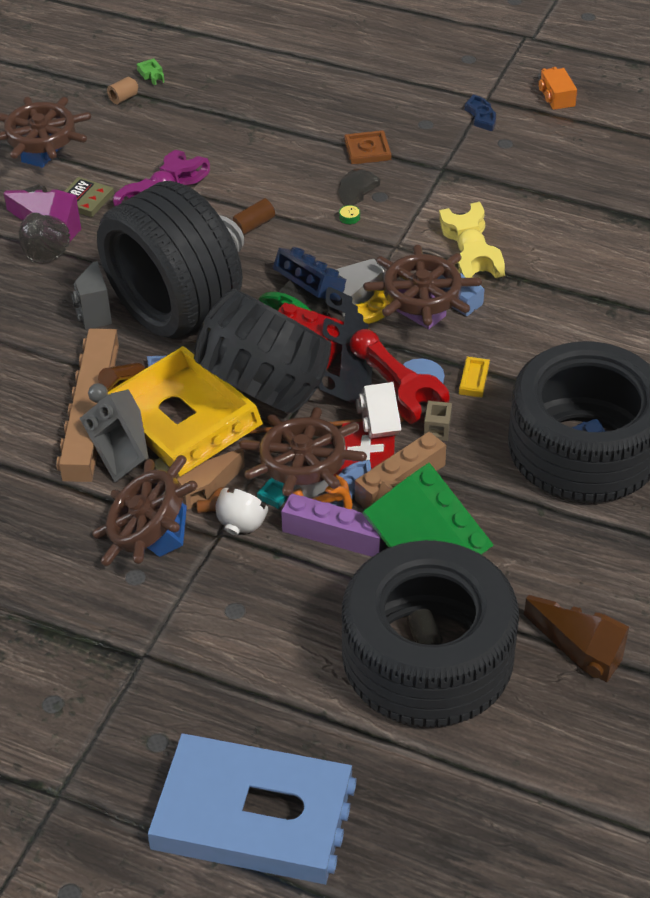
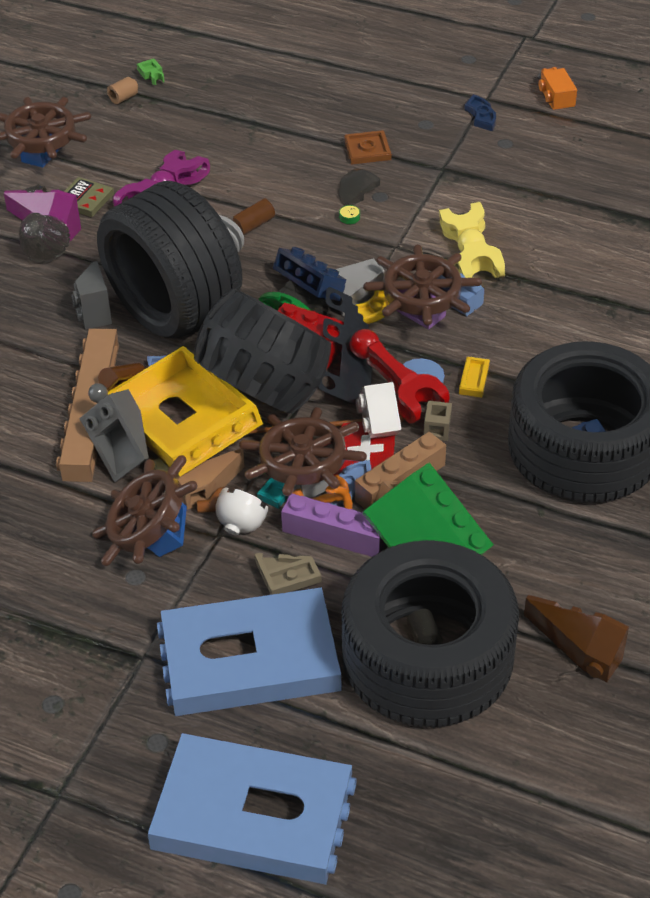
(287, 572): none -> dark tan wing
(291, 658): none -> medium blue panel

